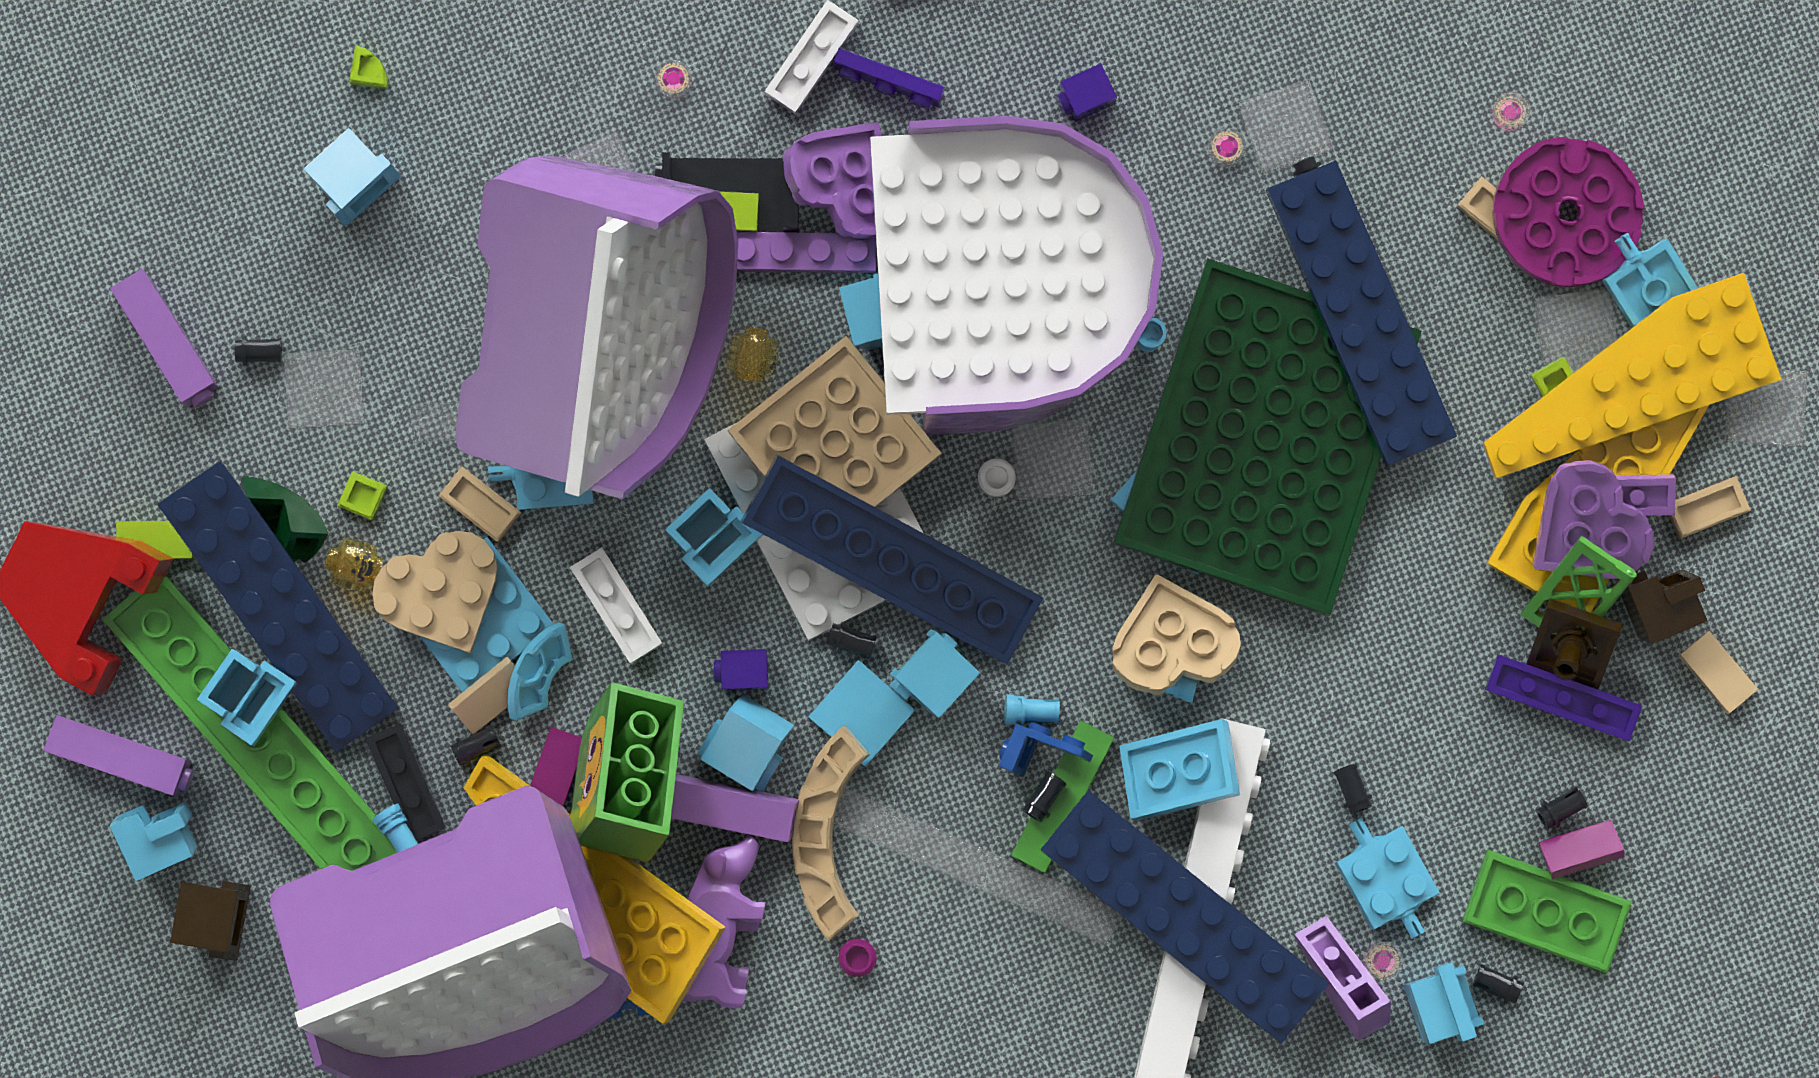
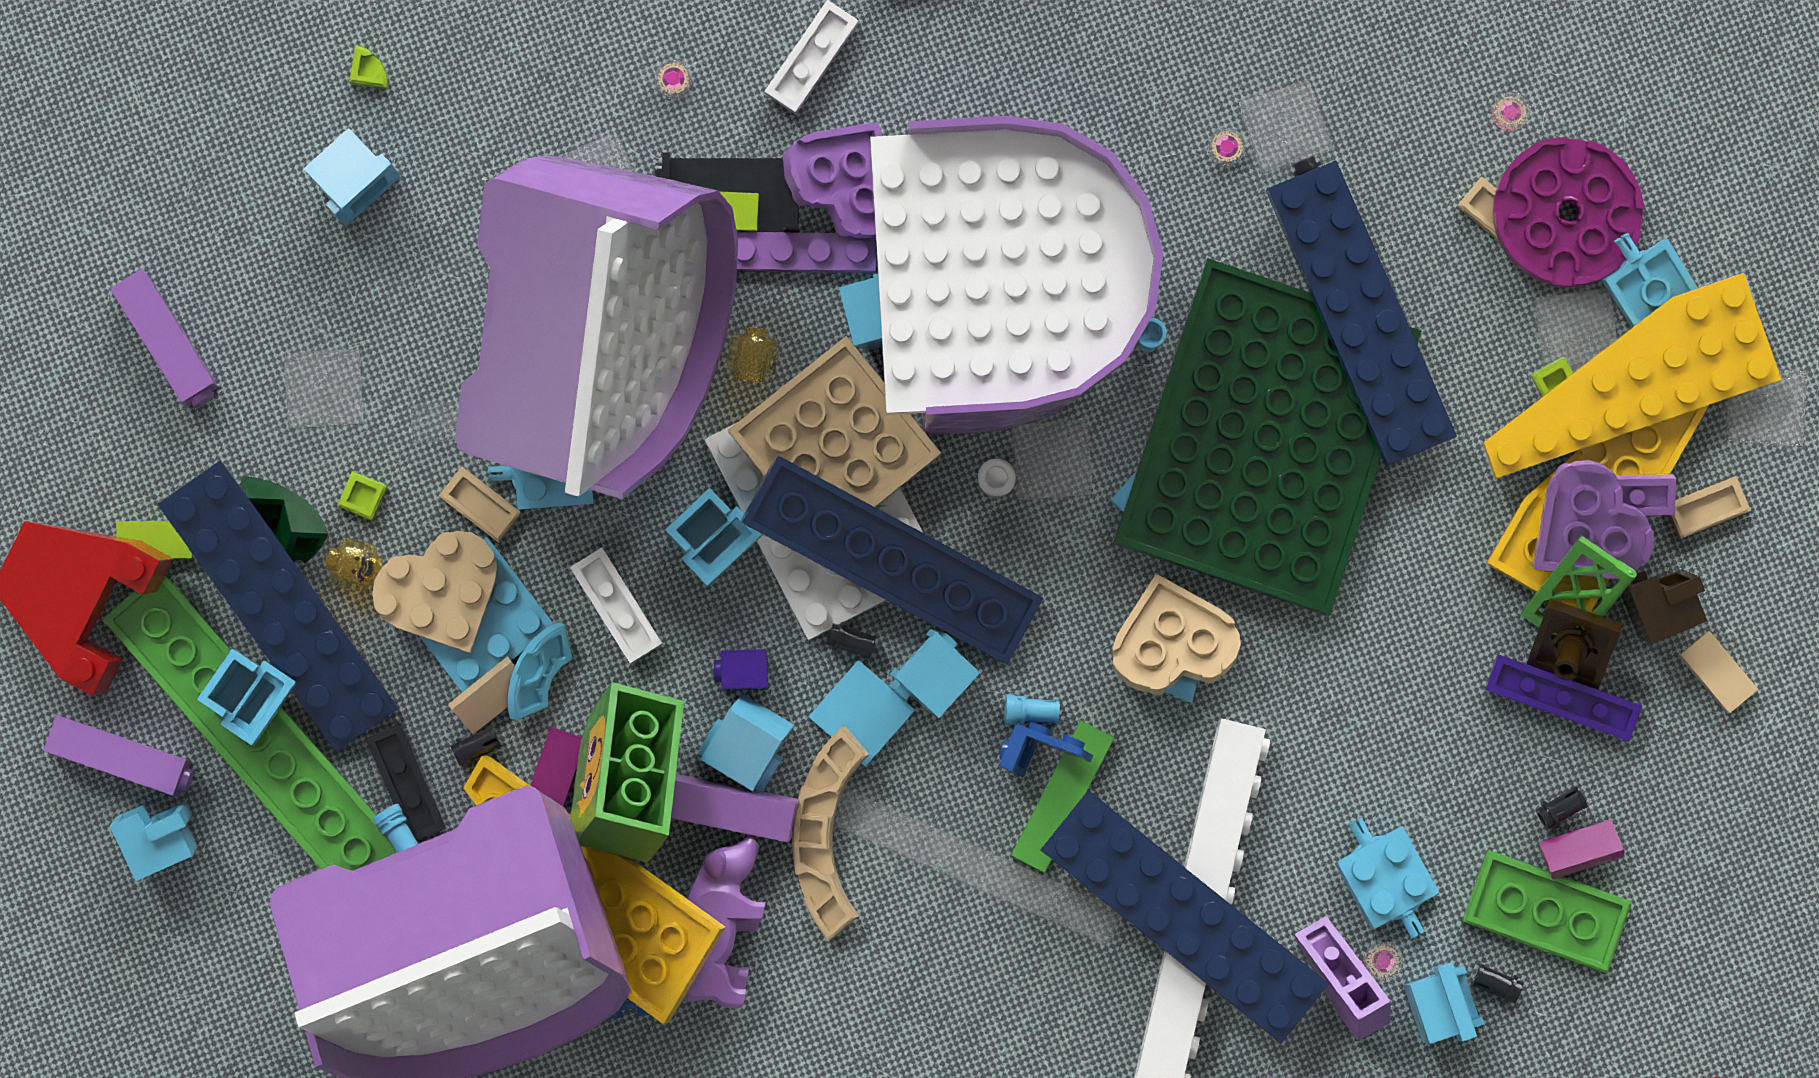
(211, 918): dark brown plate -> none
(258, 350): black pin -> none
(857, 957): magenta plate -> none
(888, 79): dark purple plate -> none
(1043, 797): black pin -> none
(1086, 93): dark purple brick -> none
(1179, 770): medium azure plate -> none
(1353, 789): black pin -> none

